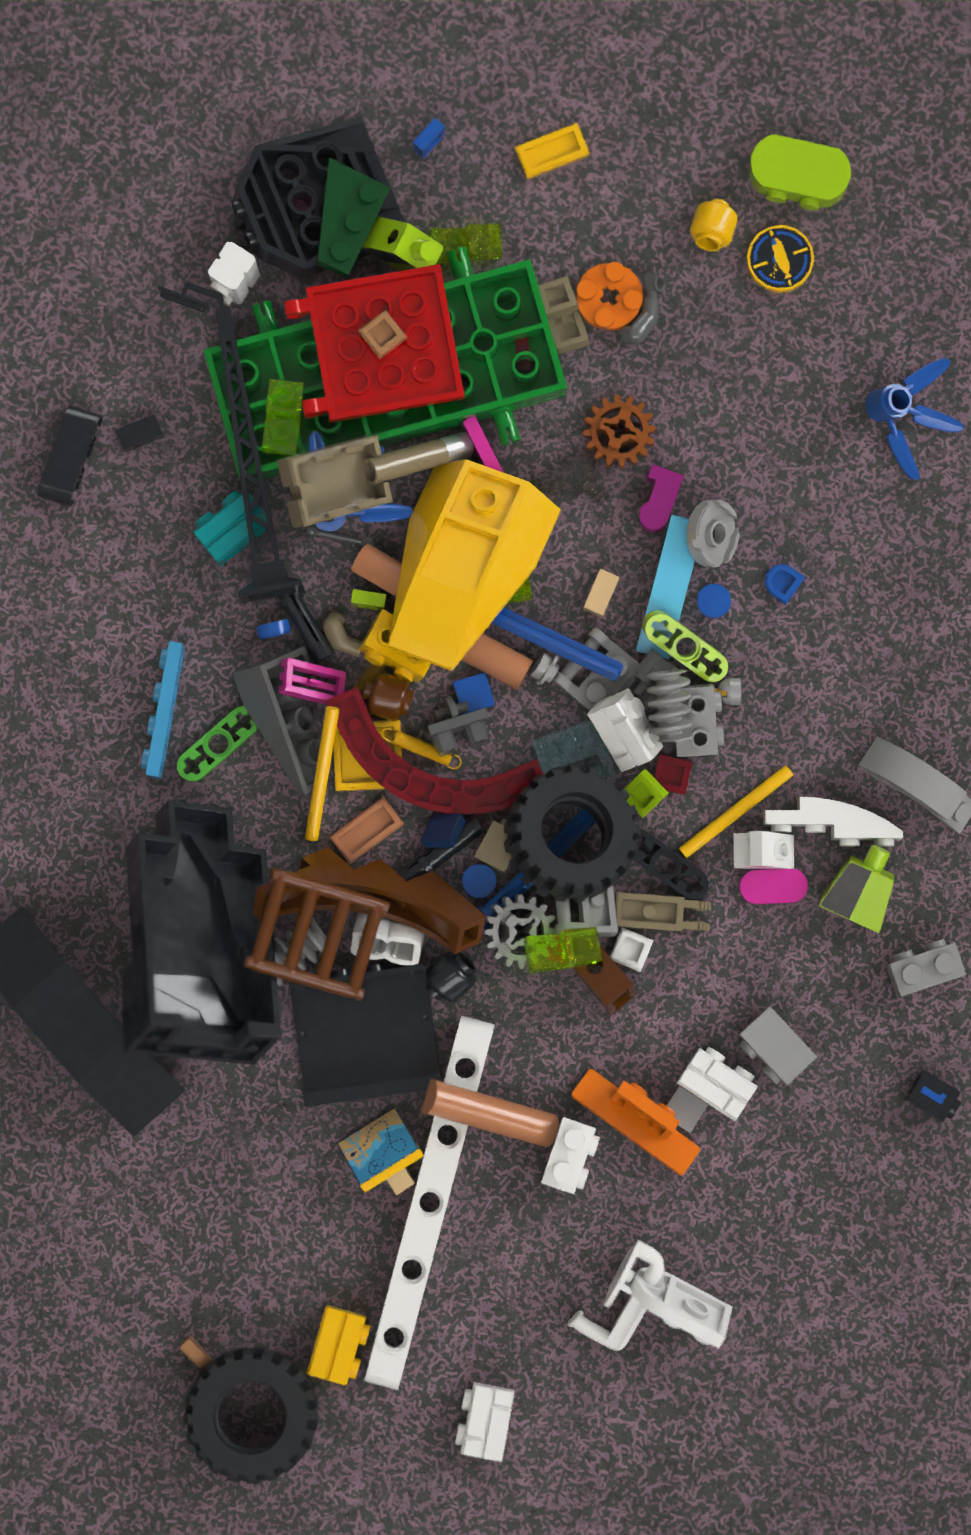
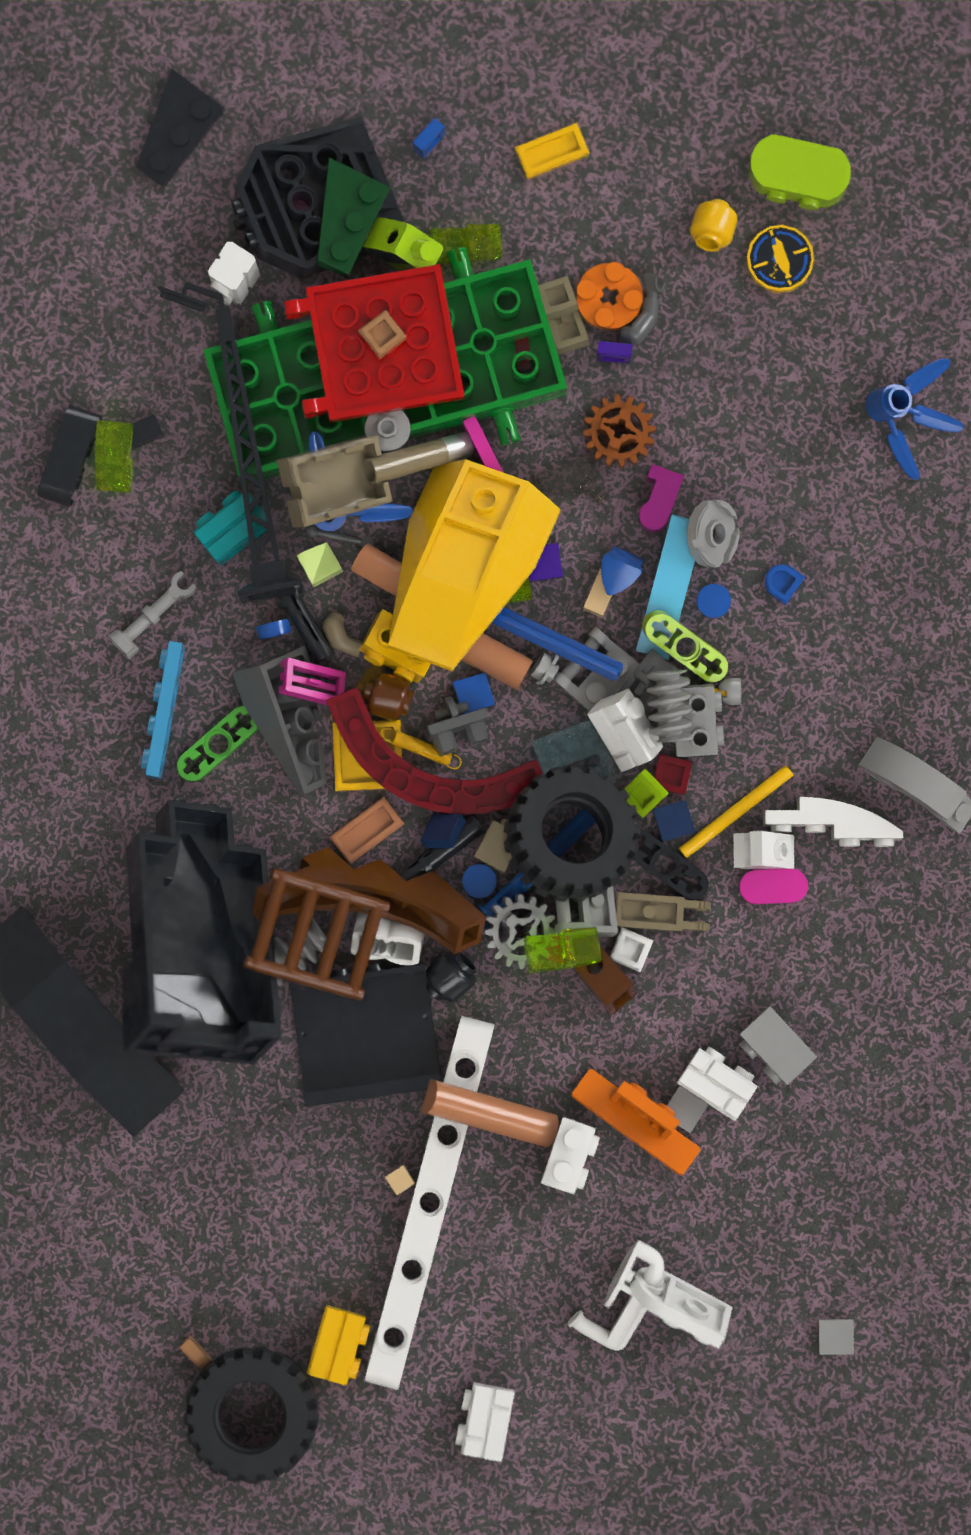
(113, 455): none -> clear neon green slope
(149, 616): none -> light grey piece
(177, 128): none -> black wing
(283, 417): clear neon green slope -> none
(319, 564): none -> yellowish green slope
(321, 773): yellow bar -> none
(368, 600): lime tile -> none
(380, 1149): tile -> none
(392, 429): none -> light grey piece
(548, 565): none -> dark purple tile
(614, 352): none -> dark purple tile
(619, 570): none -> blue tile
(673, 821): none -> dark blue tile
(835, 1336): none -> light grey tile
(861, 889): lime torso -> none
(926, 969): light grey brick -> none
(933, 1097): black brick -> none

